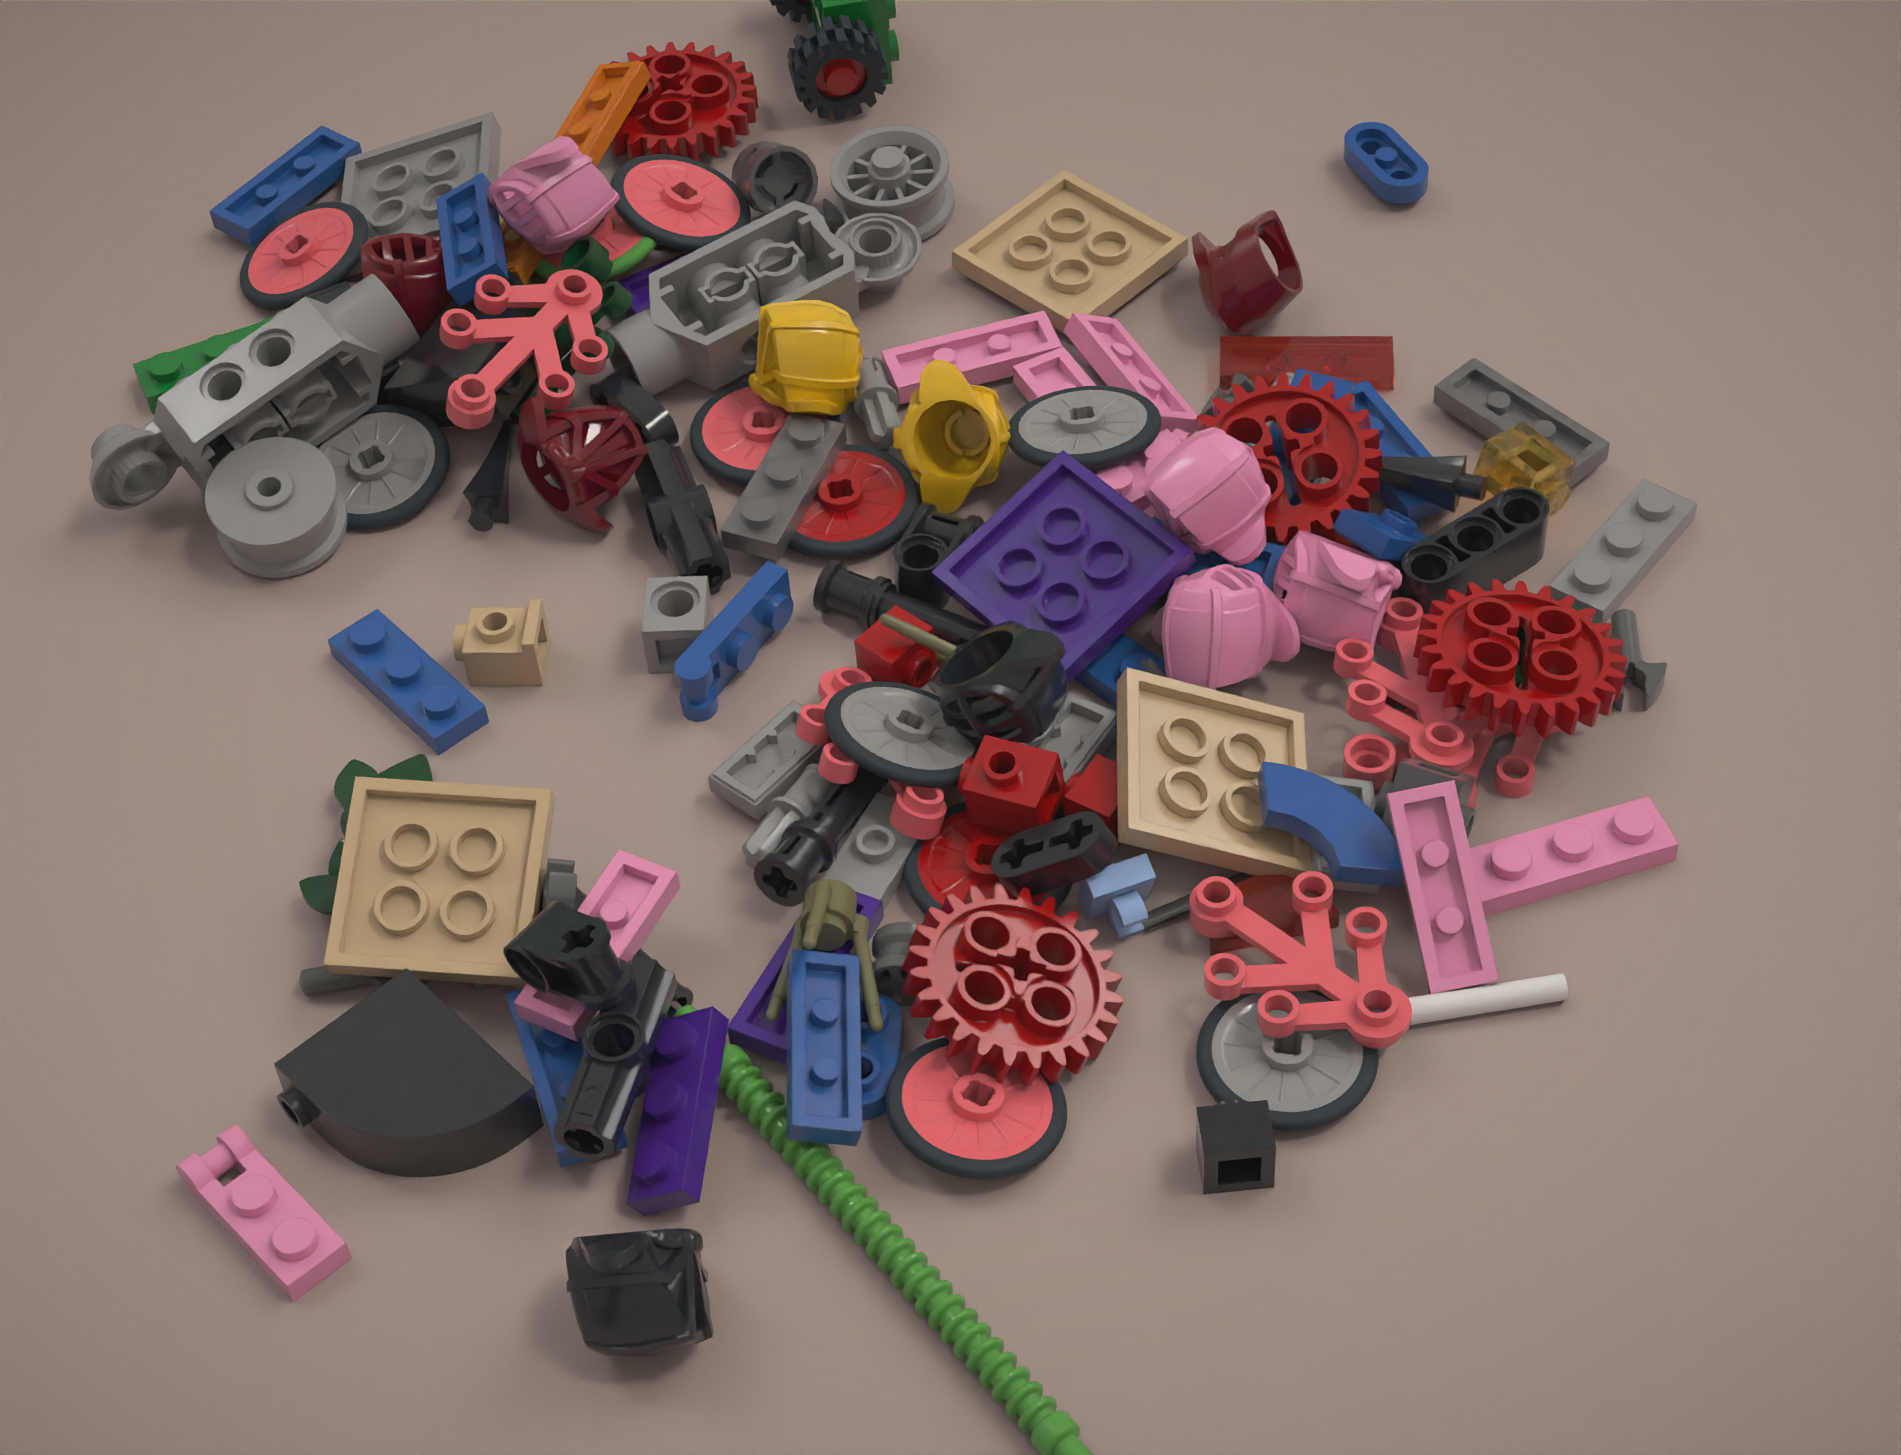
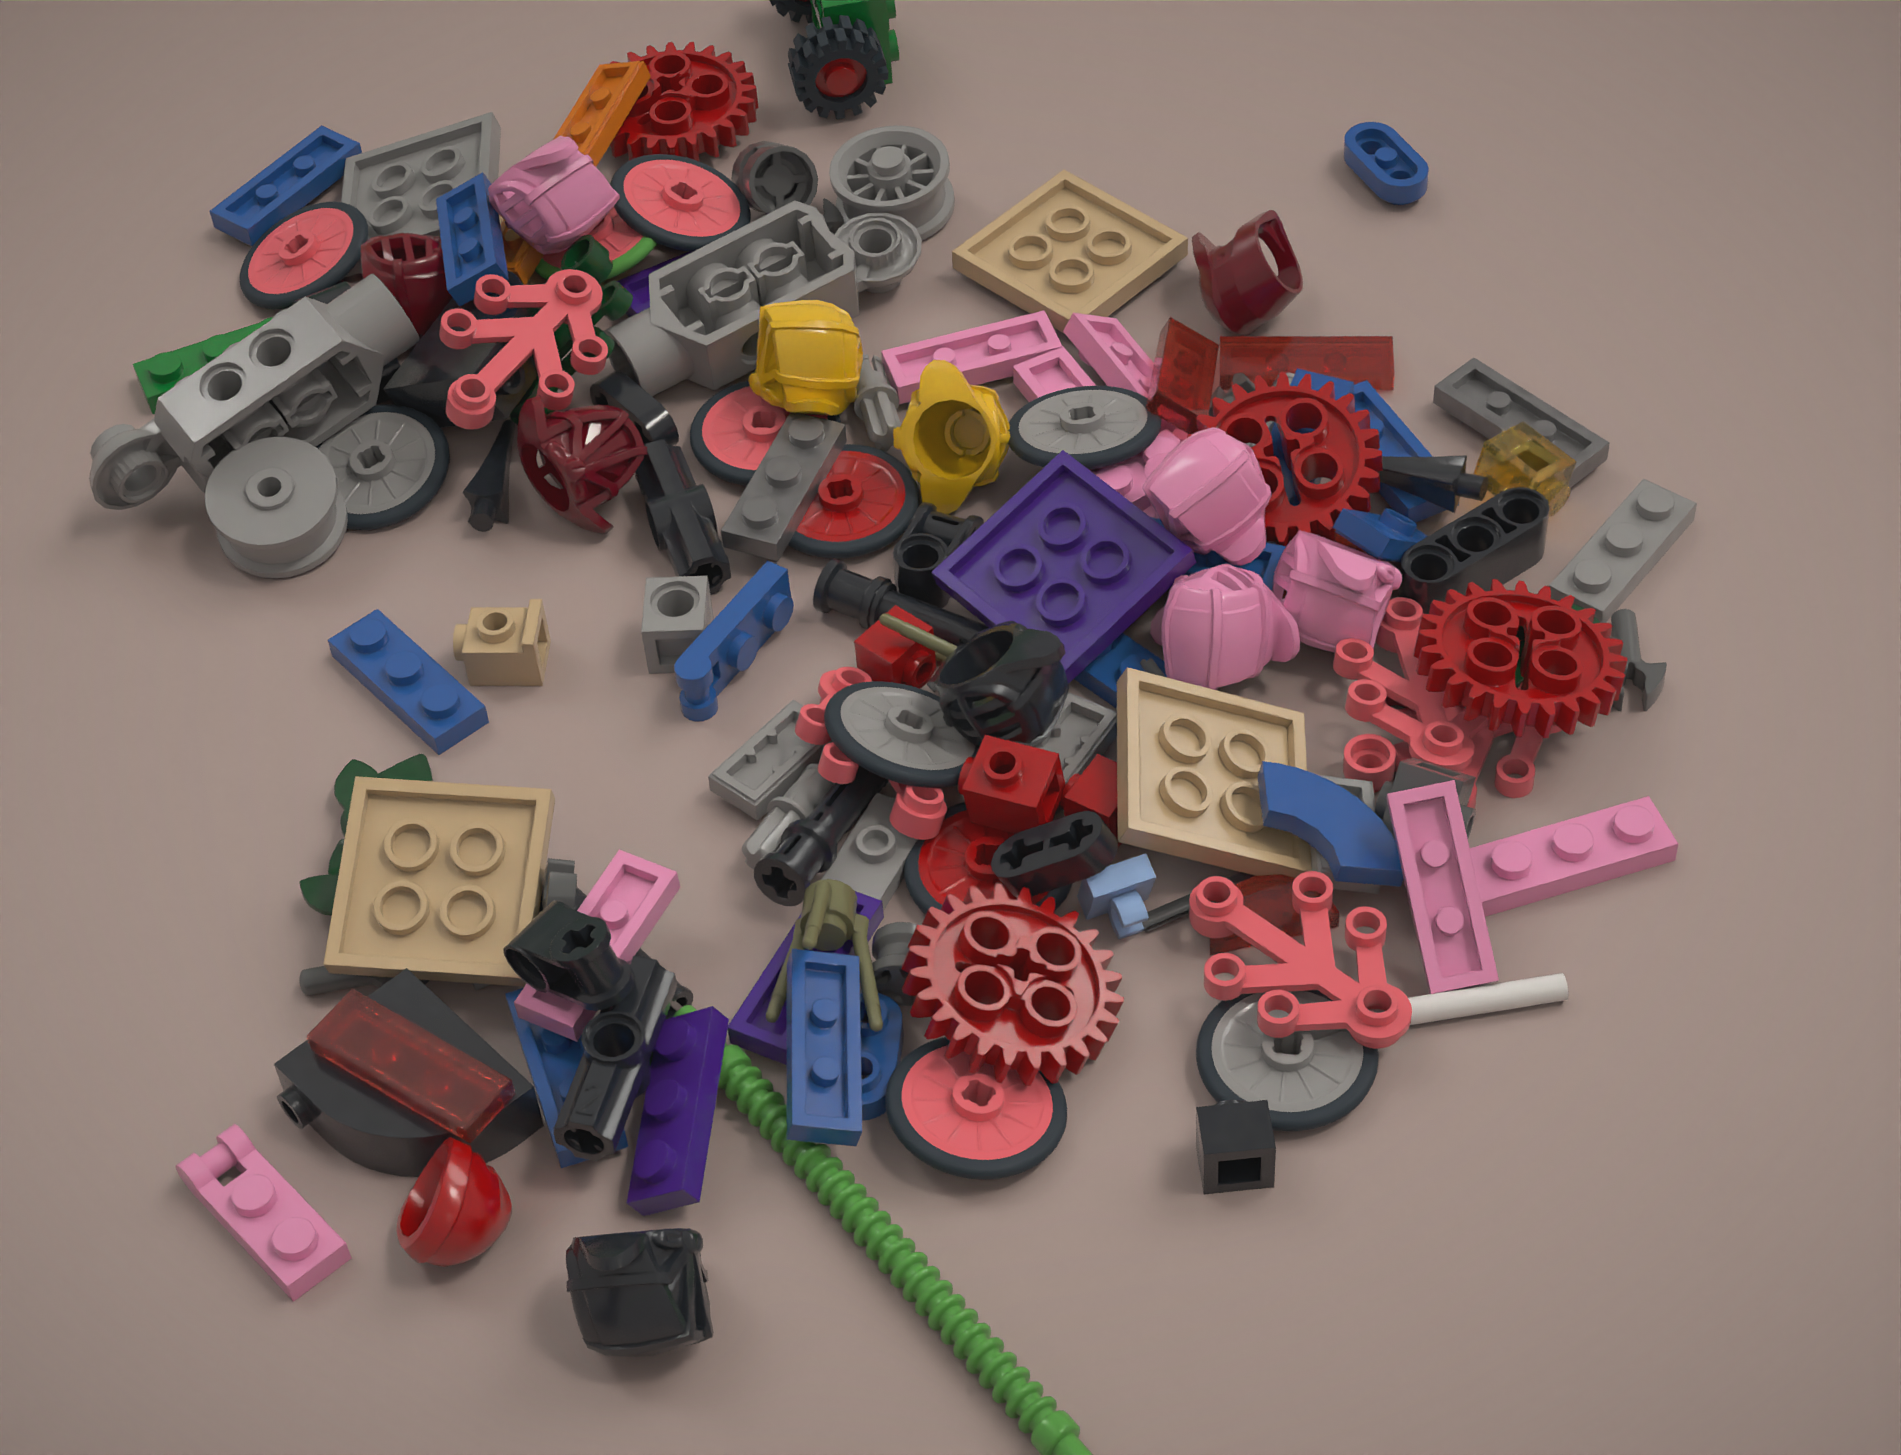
(411, 1065): none -> clear red tile
(453, 1208): none -> red hat
(1182, 376): none -> clear red tile

